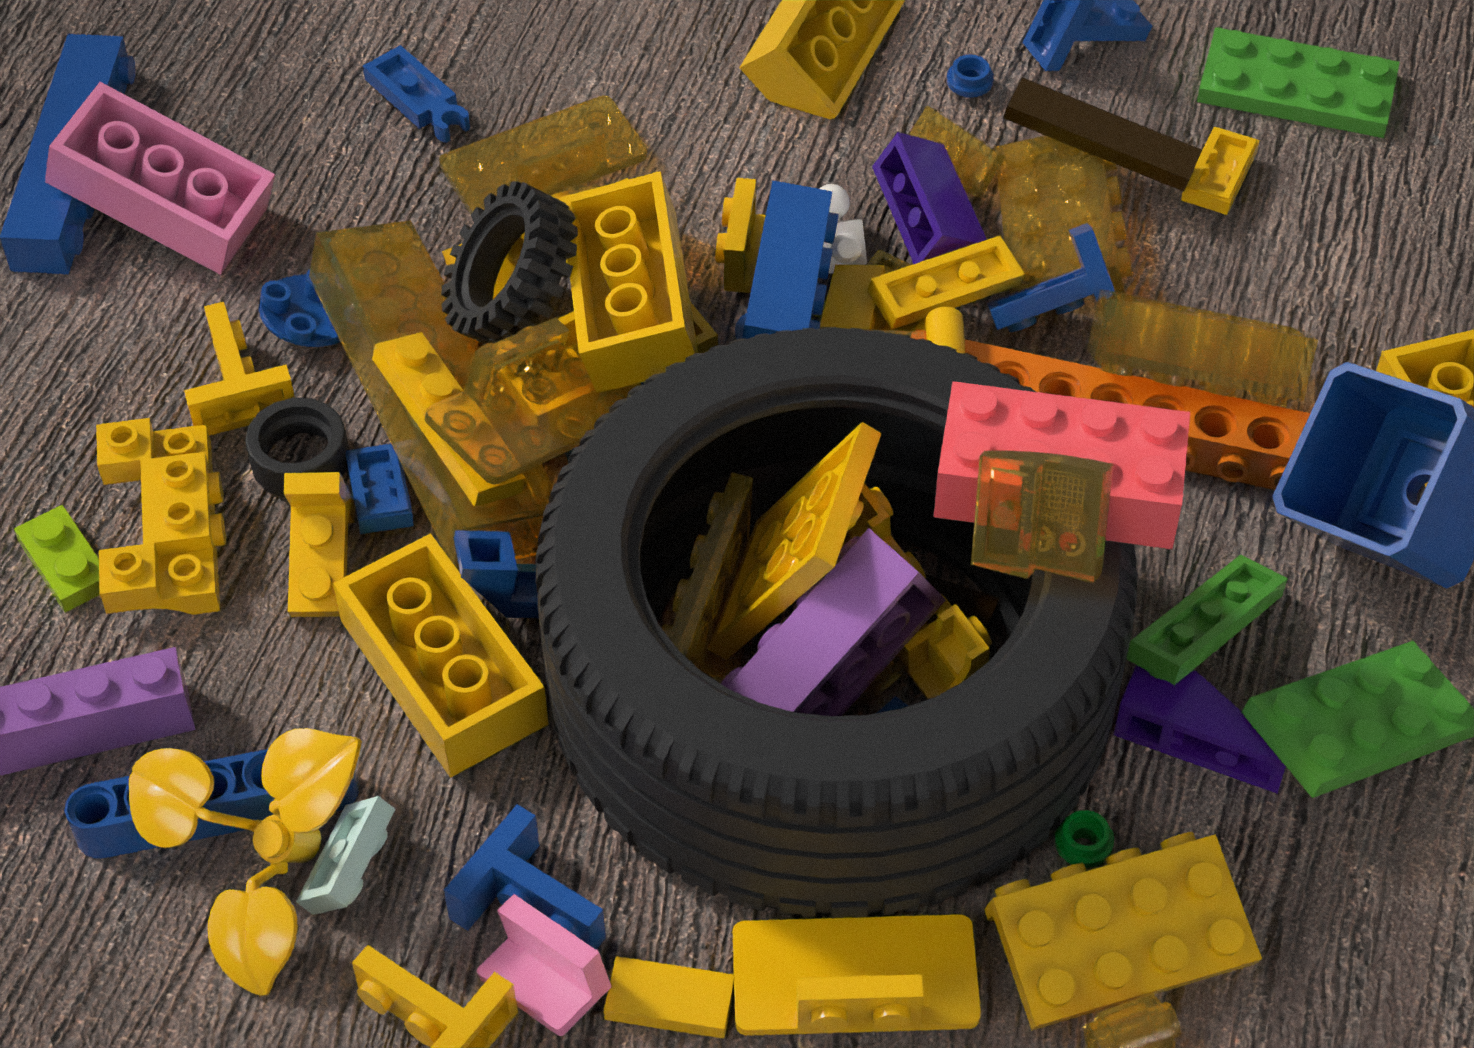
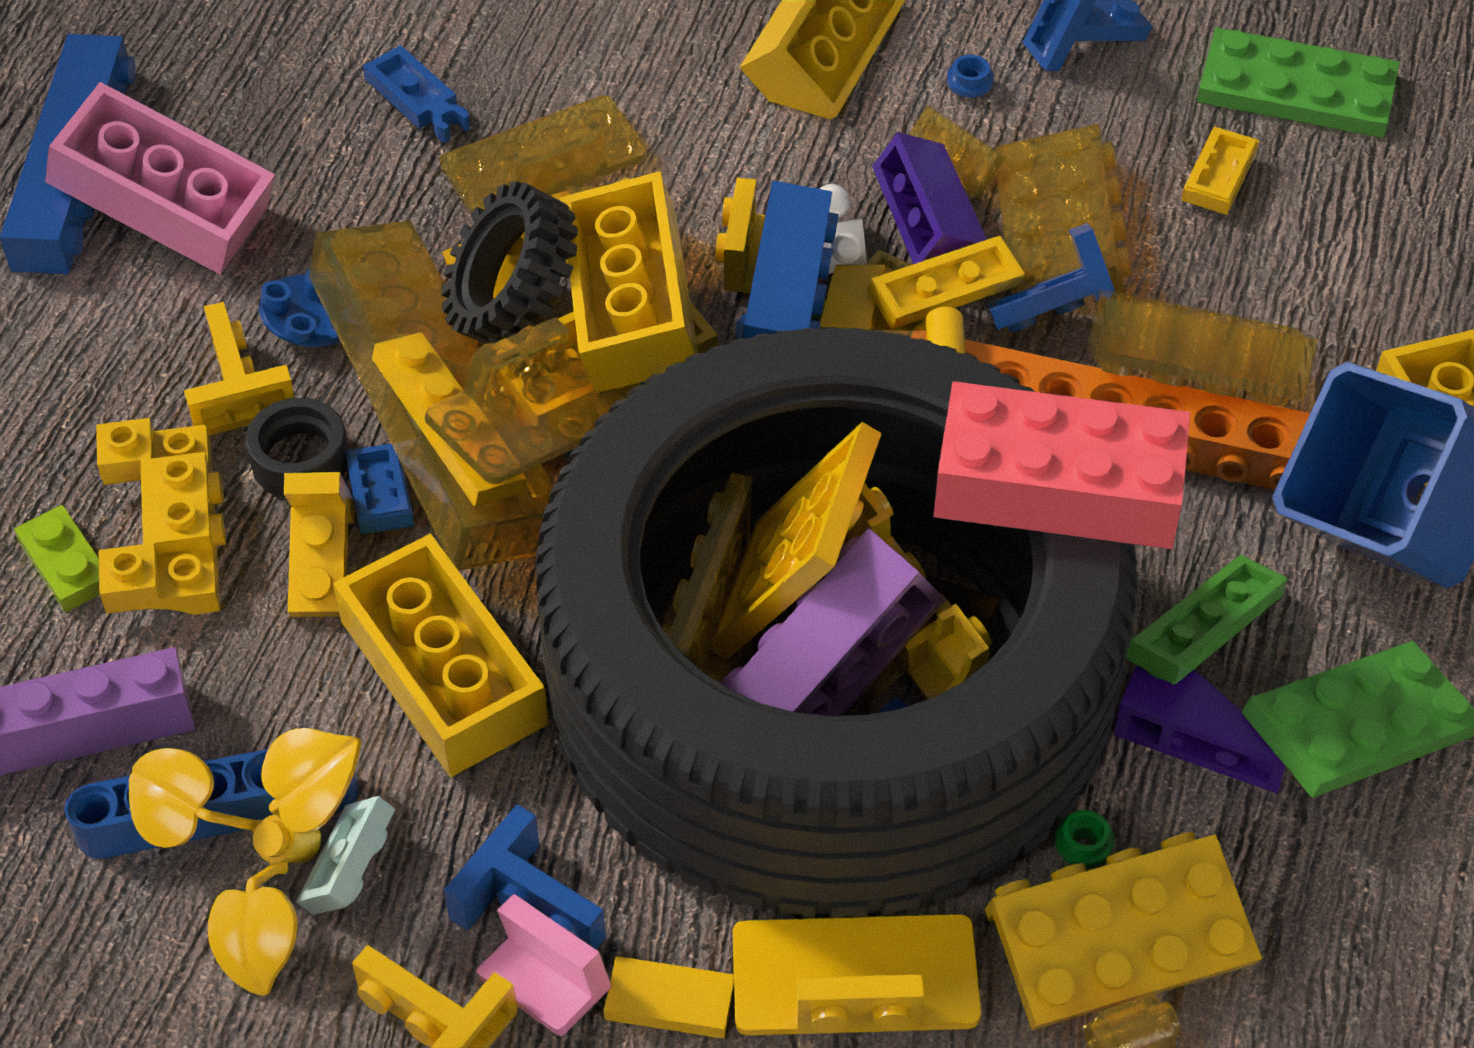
(490, 567): blue slope -> none
(1041, 514): clear yellow slope -> none
(1102, 134): dark brown tile -> none

